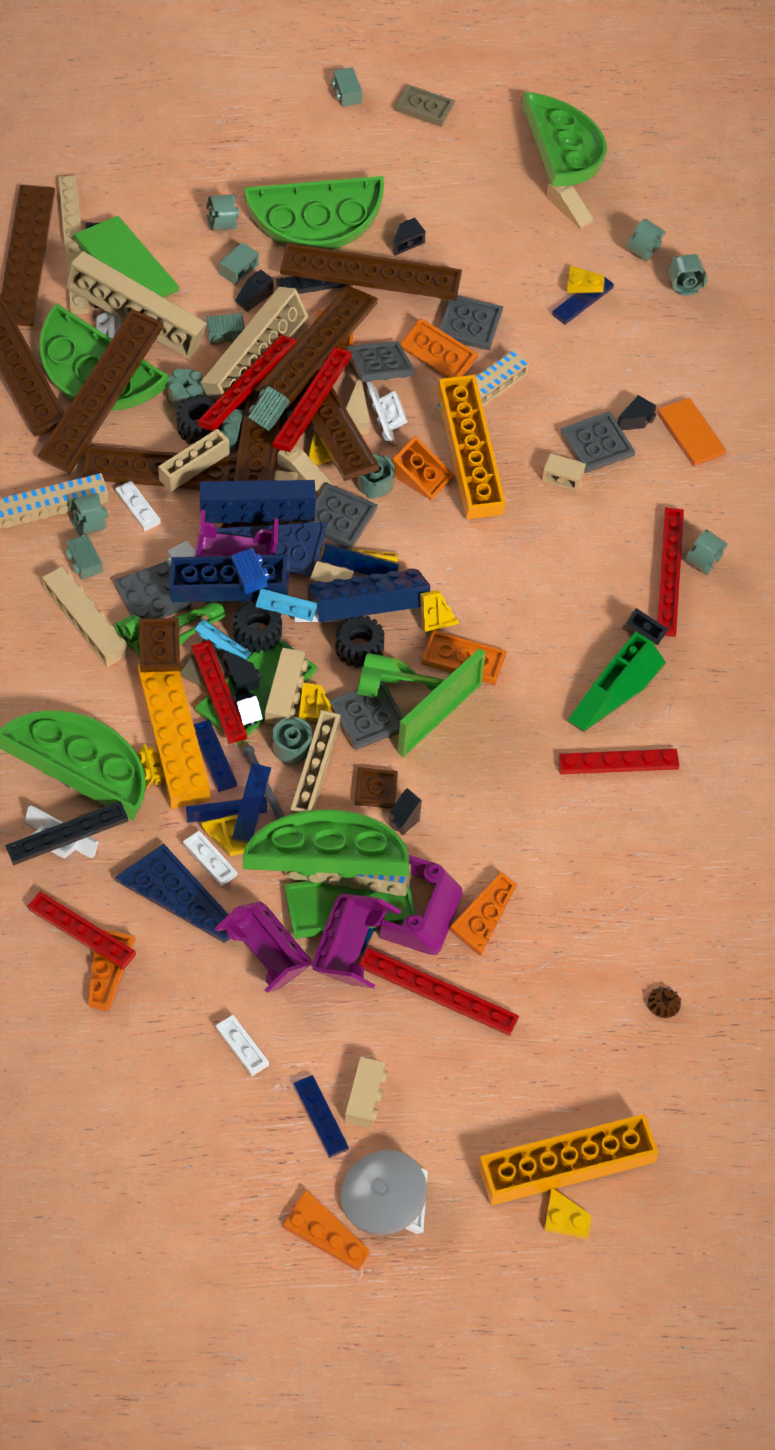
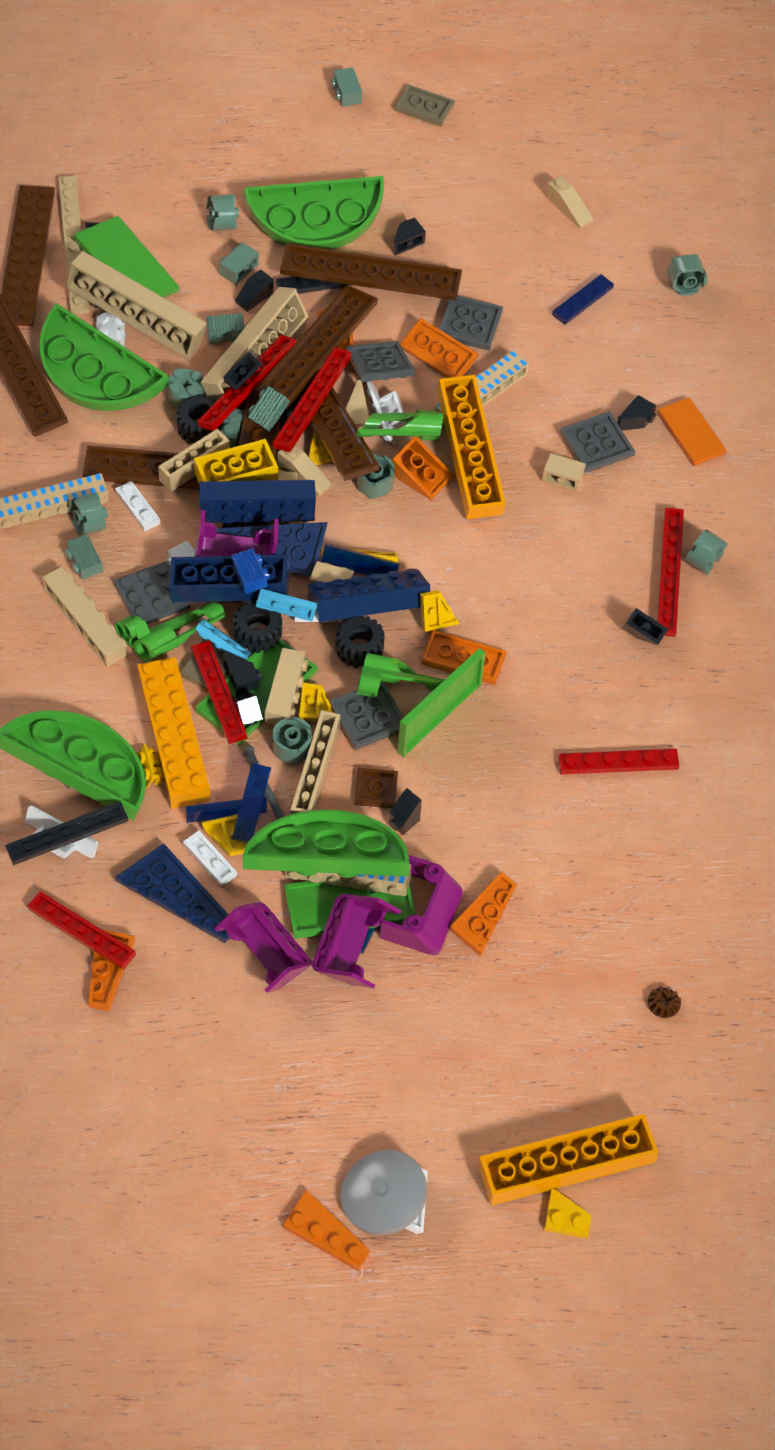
(100, 391): reddish brown plate -> none
(159, 645): reddish brown plate -> none
(214, 756): clear blue tile -> none
(240, 463): none -> yellow brick
(242, 1045): white plate -> none
(243, 369): none -> black slope
(321, 1116): clear blue tile -> none
(345, 515): dark grey plate -> none
(366, 1093): tan brick -> none
(421, 424): none -> bright green panel
(439, 991): red plate -> none
(566, 139): bright green plate -> none
(584, 281): yellow wing -> none
(619, 682): green wedge -> none
(645, 239): sand green brick -> none

